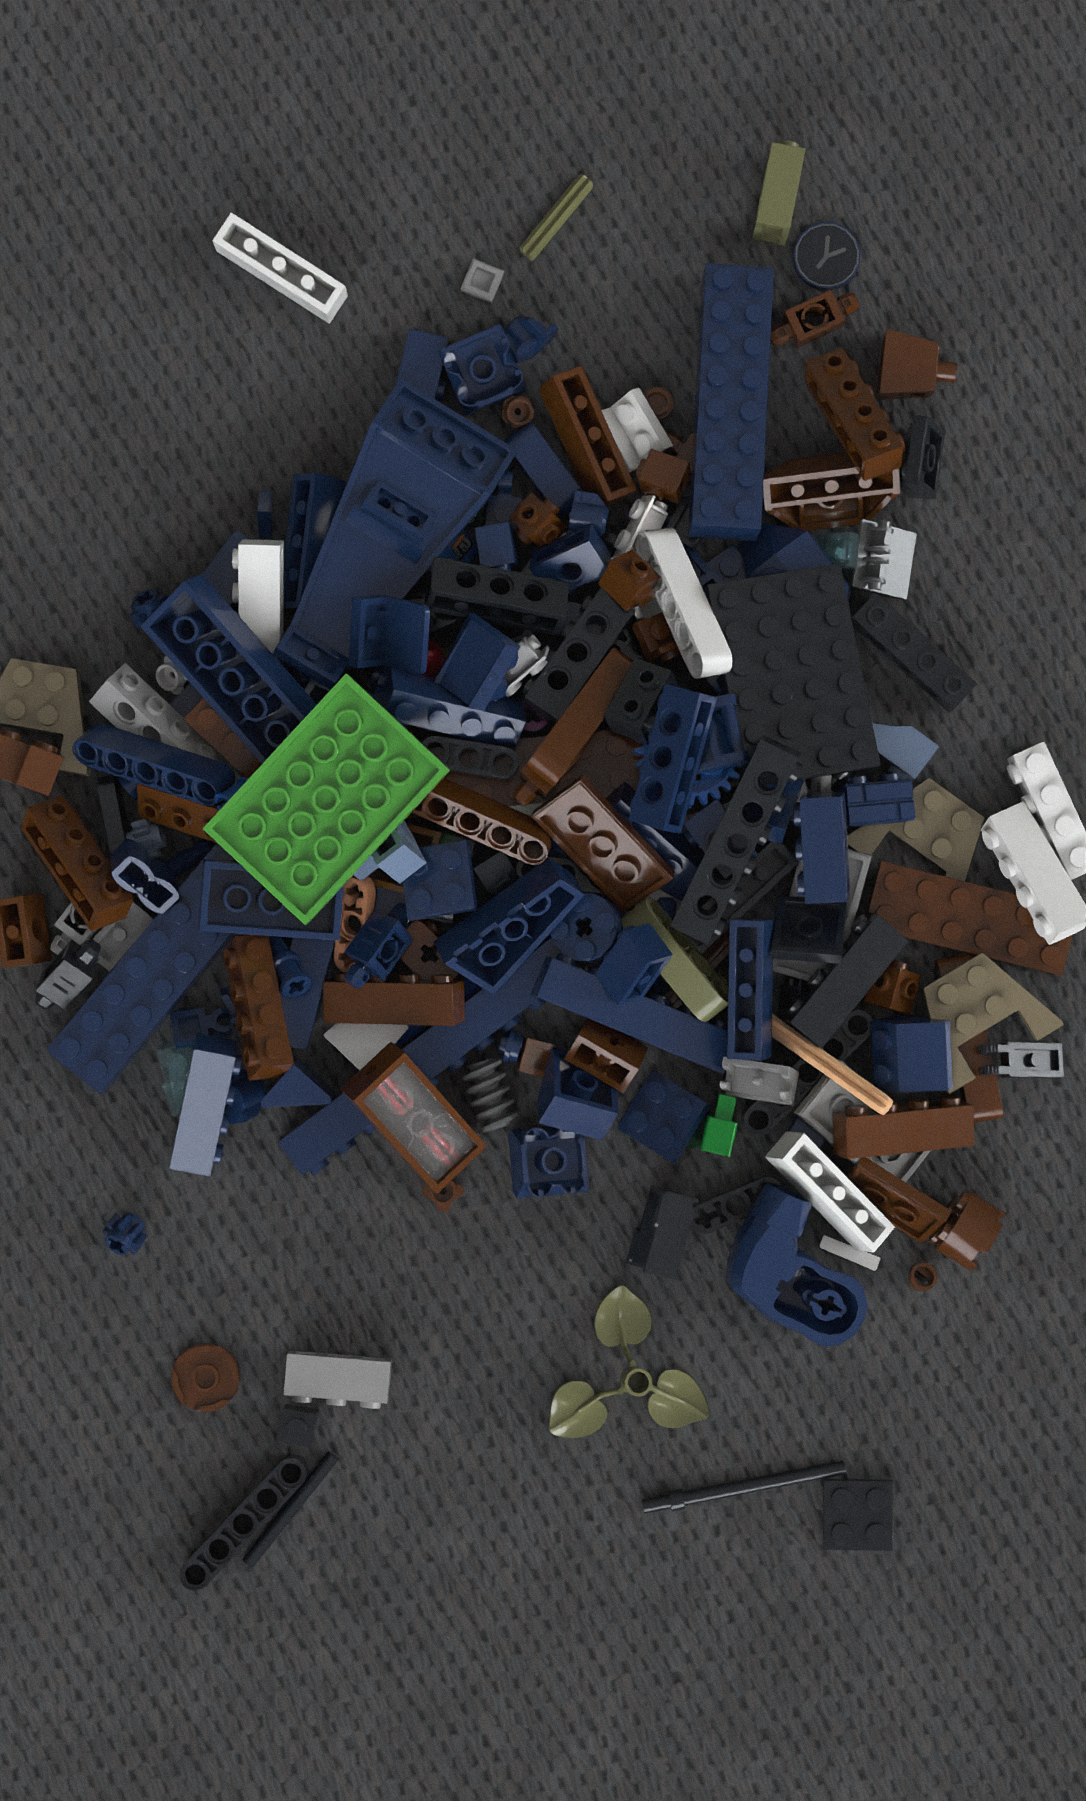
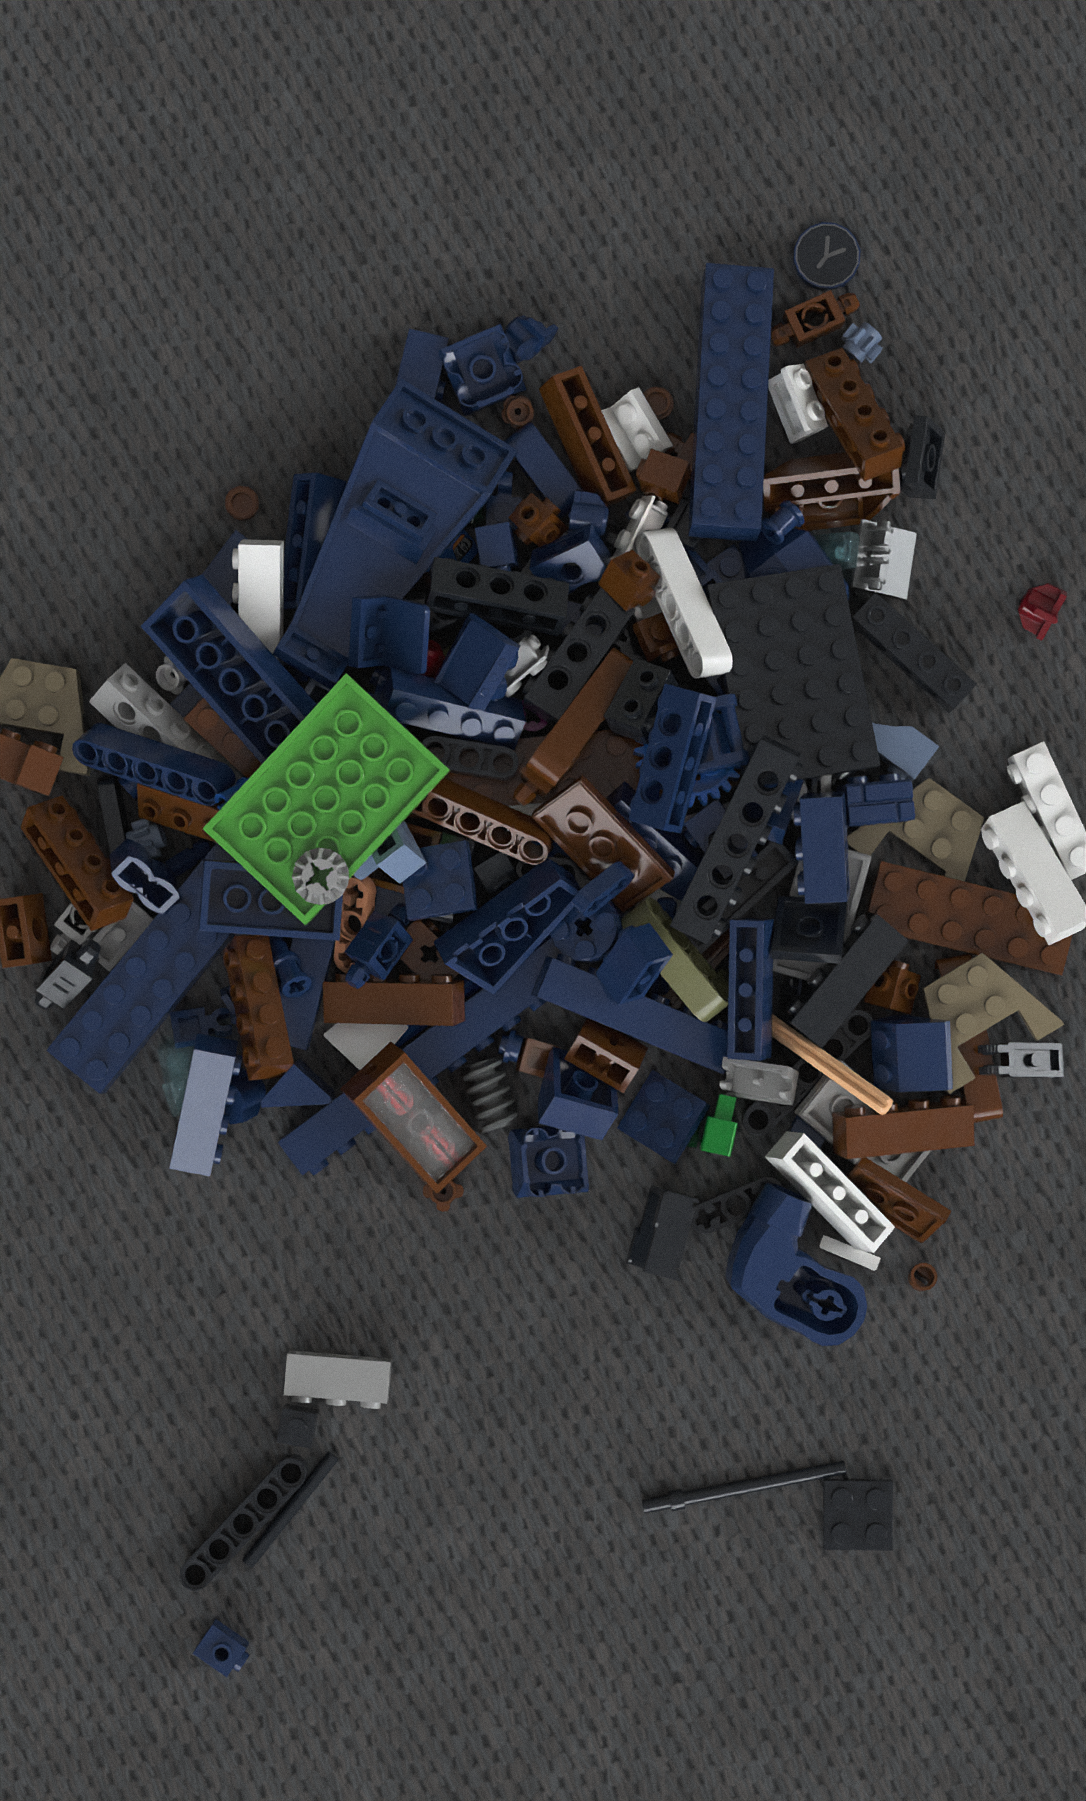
(125, 1233): dark blue gear -> none
(145, 605): dark blue gear -> none
(211, 1367): reddish brown tile -> none
(222, 1649): none -> dark blue brick
(242, 503): none -> reddish brown tile
(264, 514): dark blue tile -> none
(280, 268): white brick -> none
(336, 880): none -> light grey gear
(482, 280): light grey tile -> none
(556, 217): olive axle -> none
(602, 889): none -> dark blue beam
(674, 1399): olive plant -> none
(778, 192): olive window -> none
(782, 522): none -> dark blue bush
(797, 403): none -> white bracket
(862, 343): none -> sand blue gear
(910, 367): reddish brown torso -> none
(968, 1230): reddish brown brick -> none
(1040, 608): none -> dark red piece

